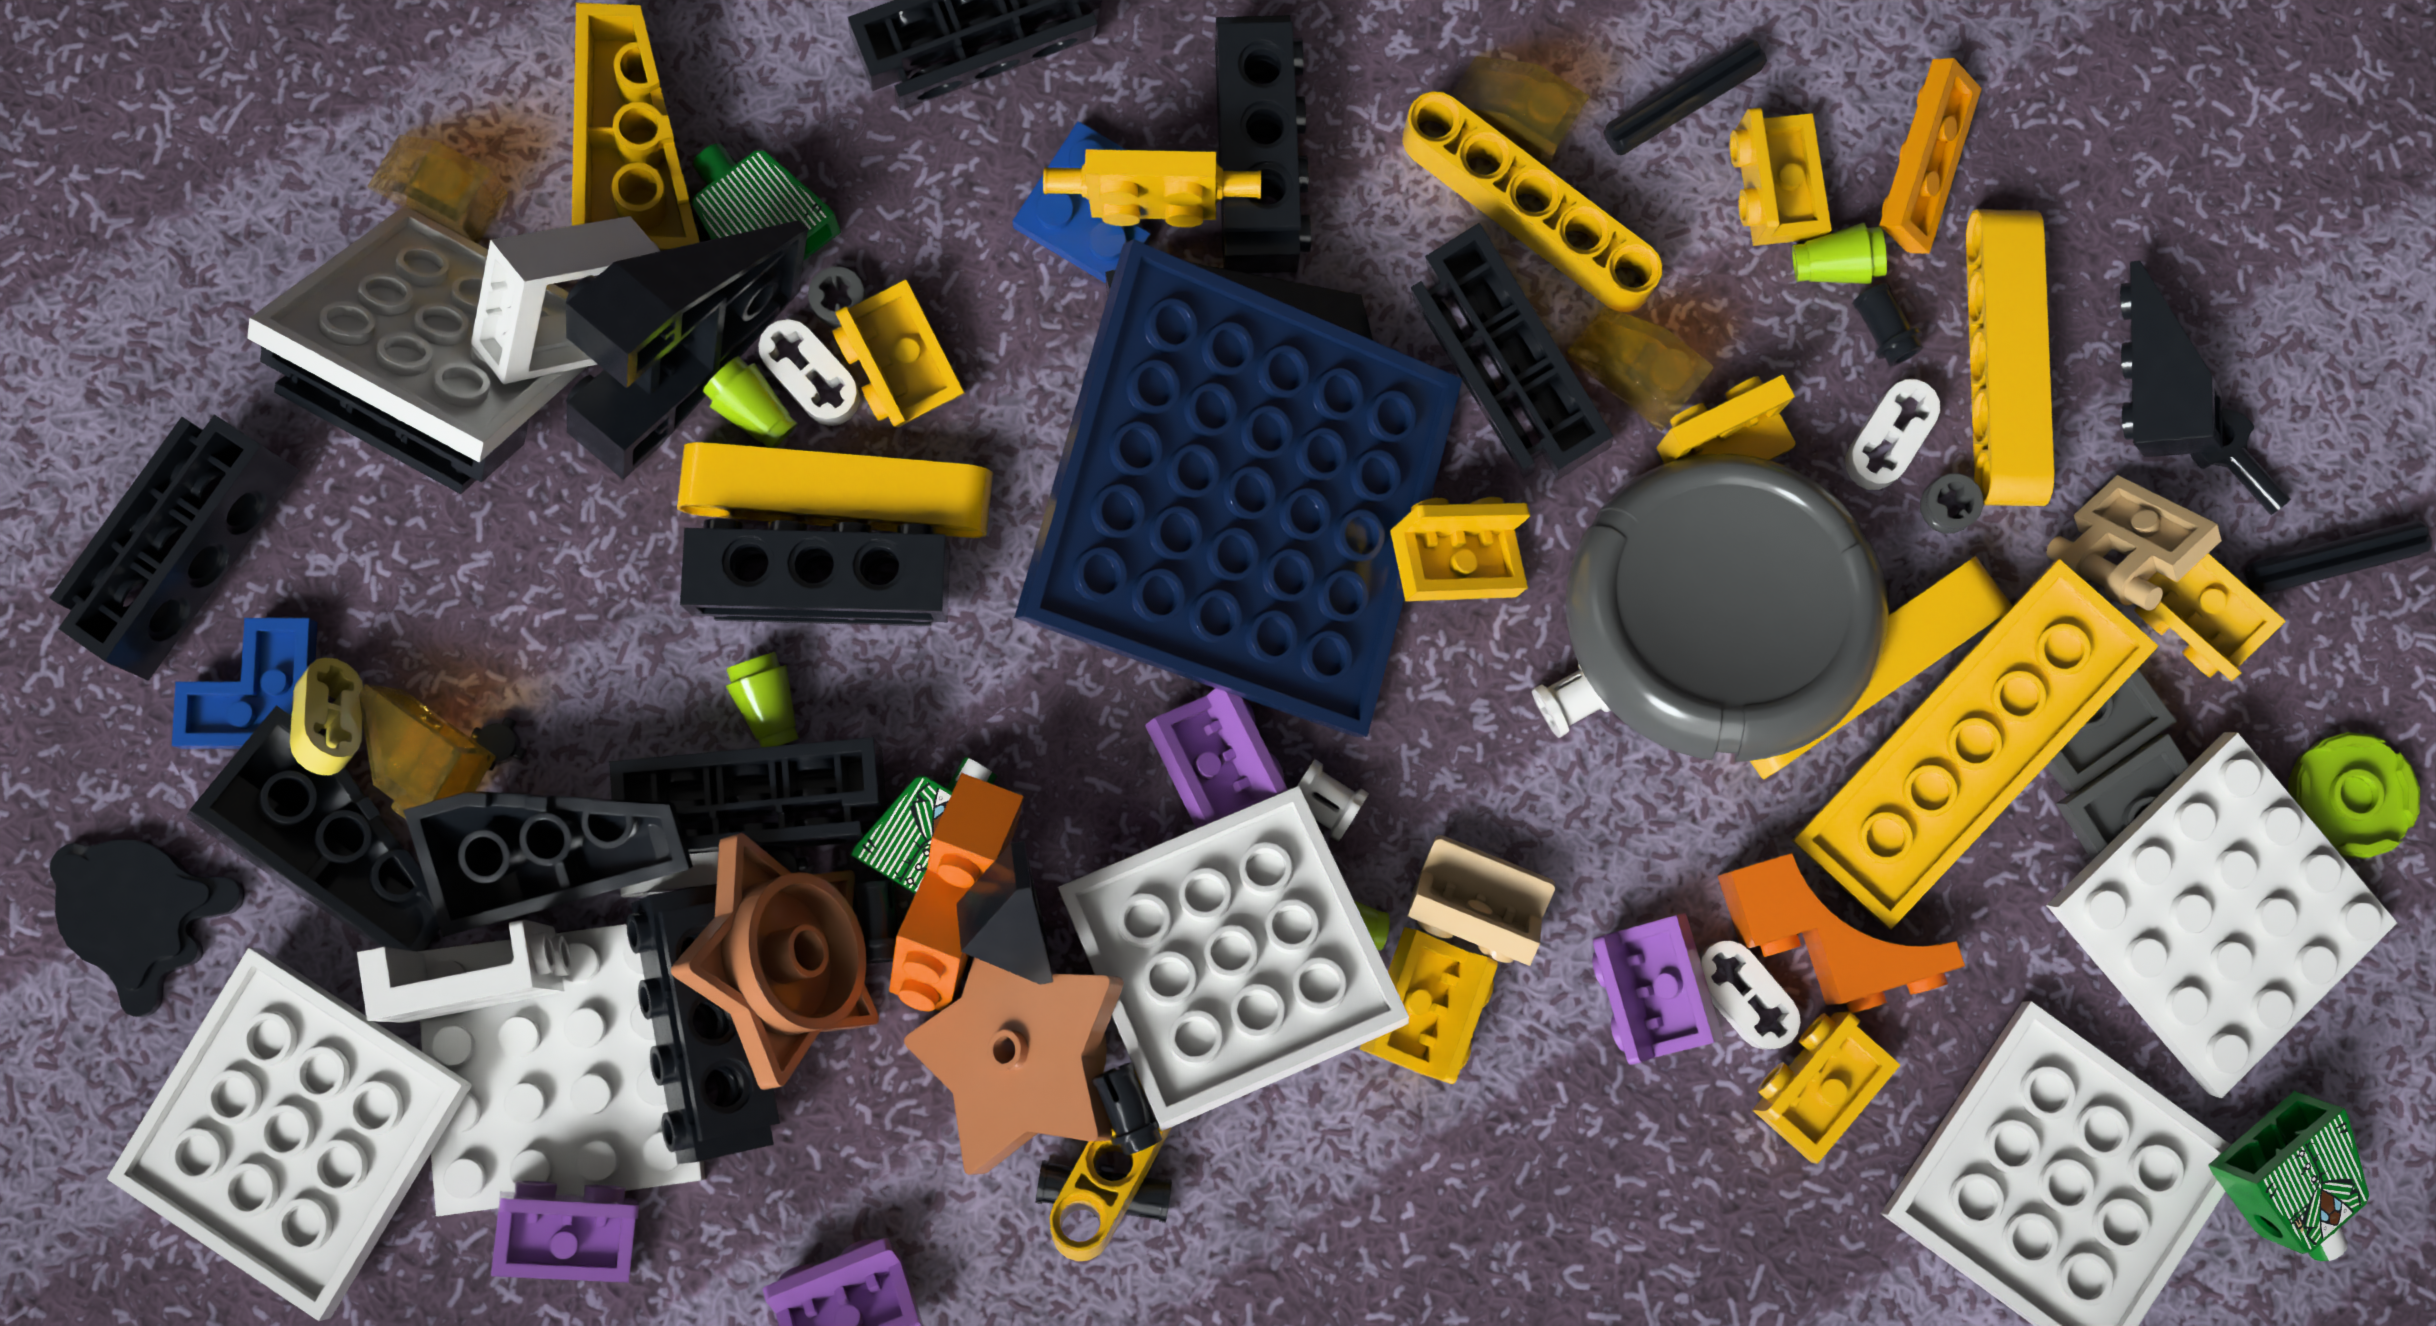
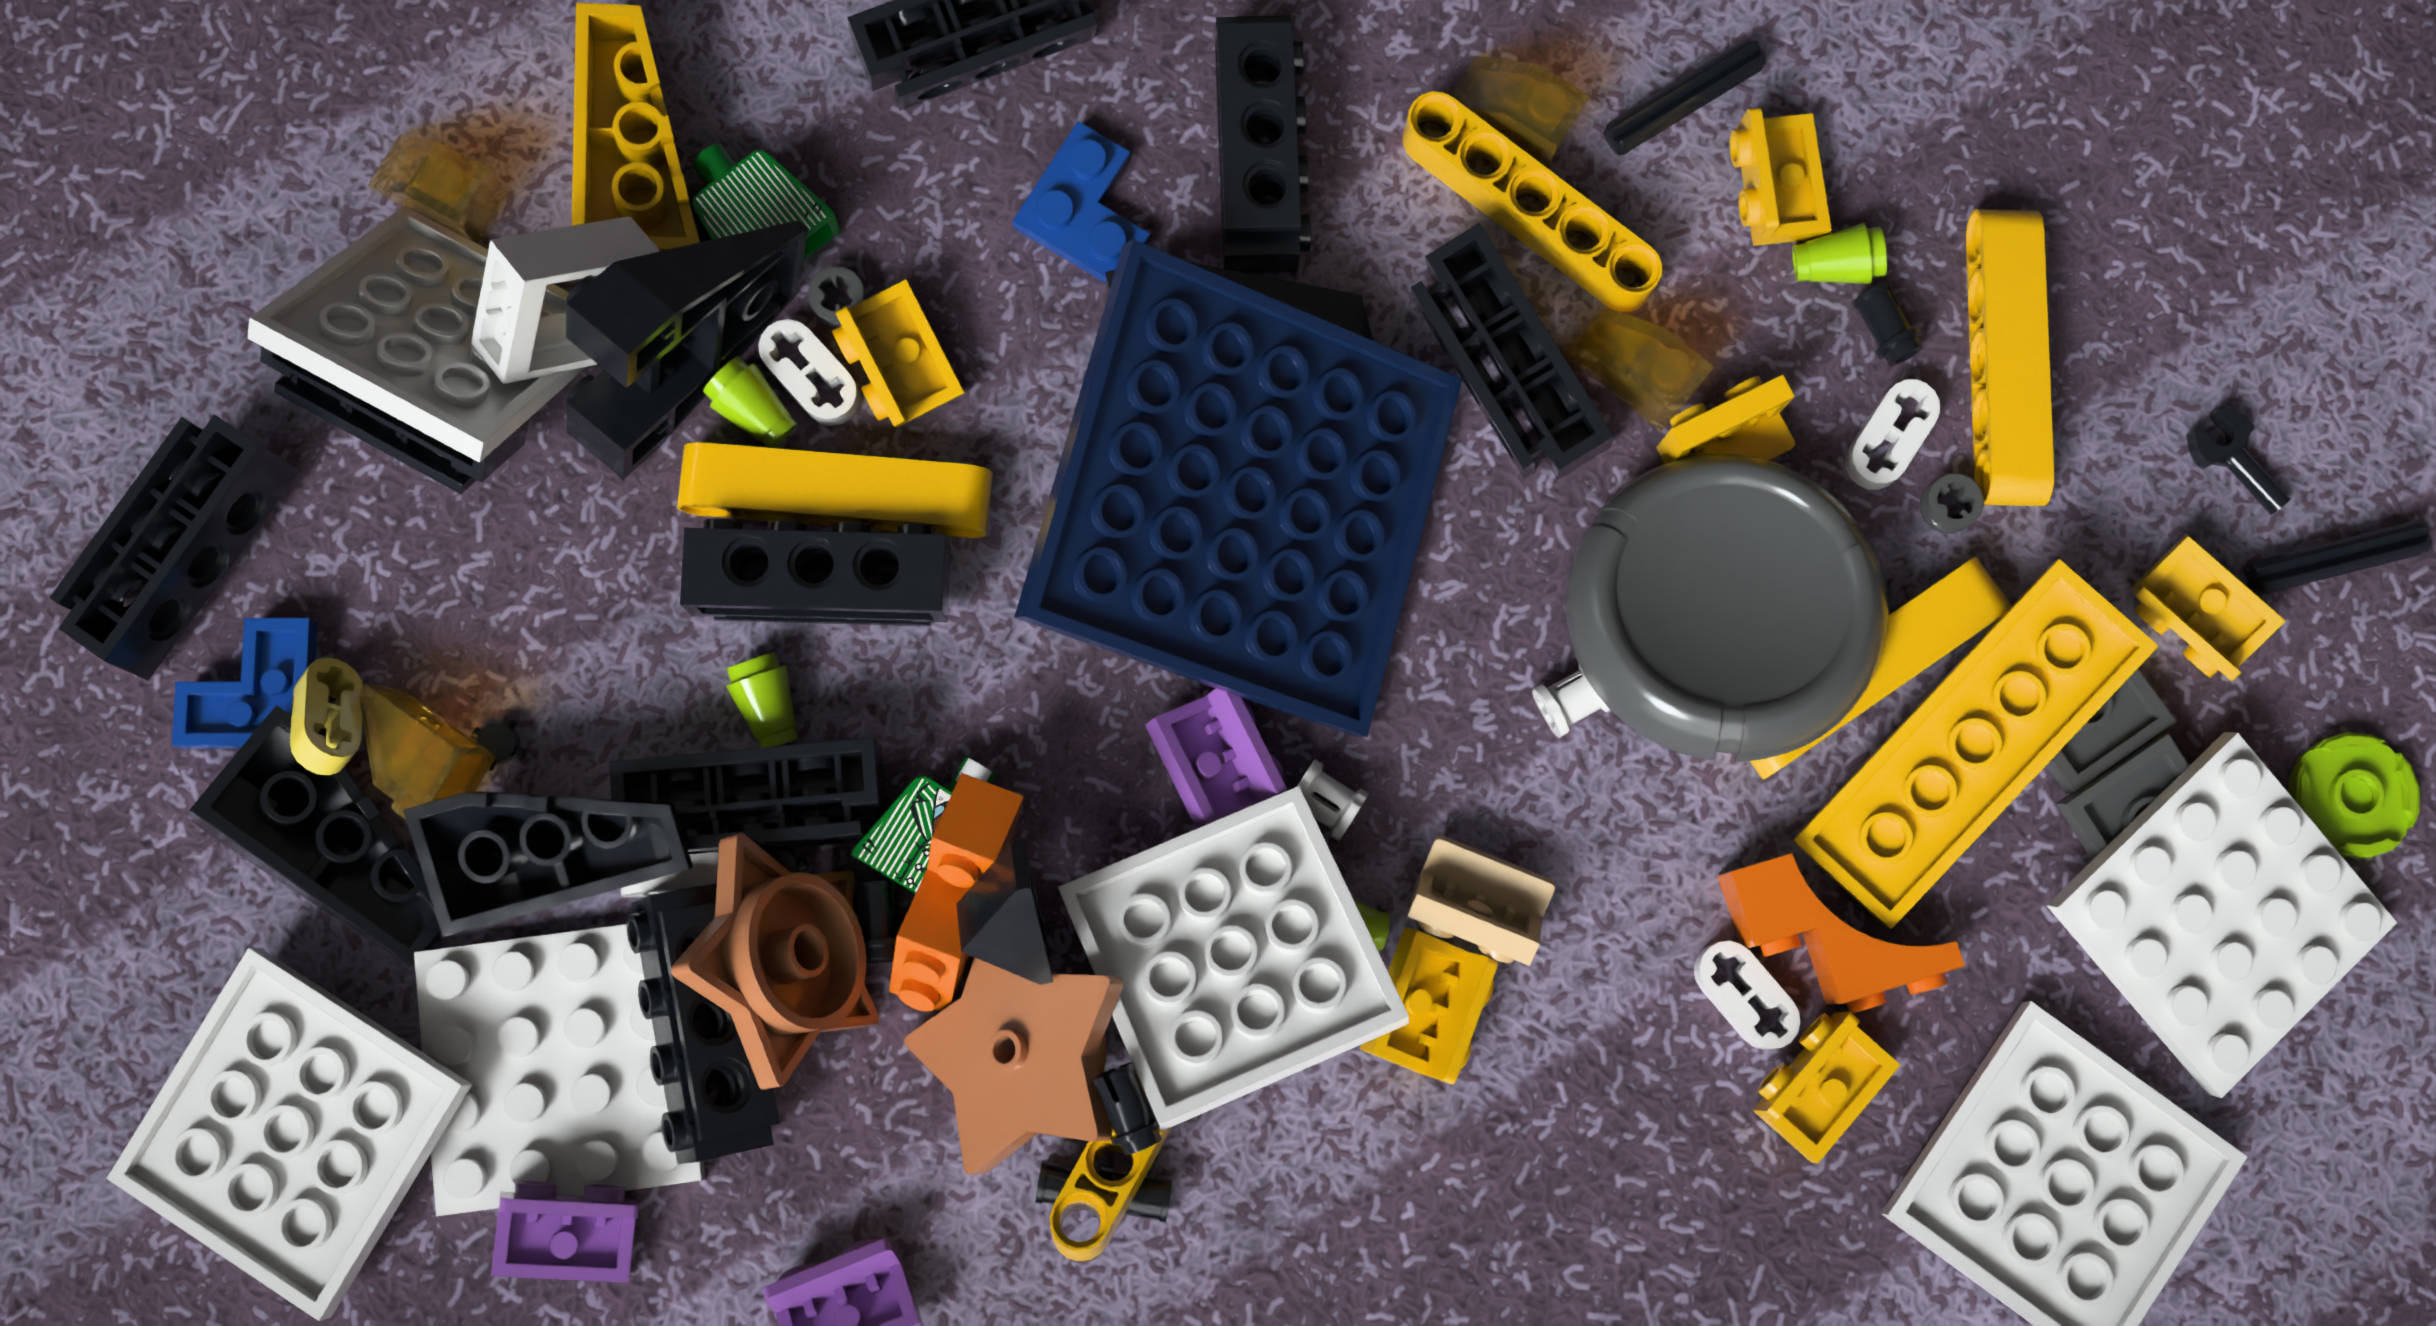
(134, 914): black tile -> none
(399, 989): white panel -> none
(1152, 185): yellow plate -> none
(1460, 550): yellow bracket -> none
(1655, 989): medium lavender bracket -> none
(1930, 156): light orange plate -> none
(2145, 529): tan plate -> none
(2173, 392): black slope -> none
(2297, 1176): green torso -> none

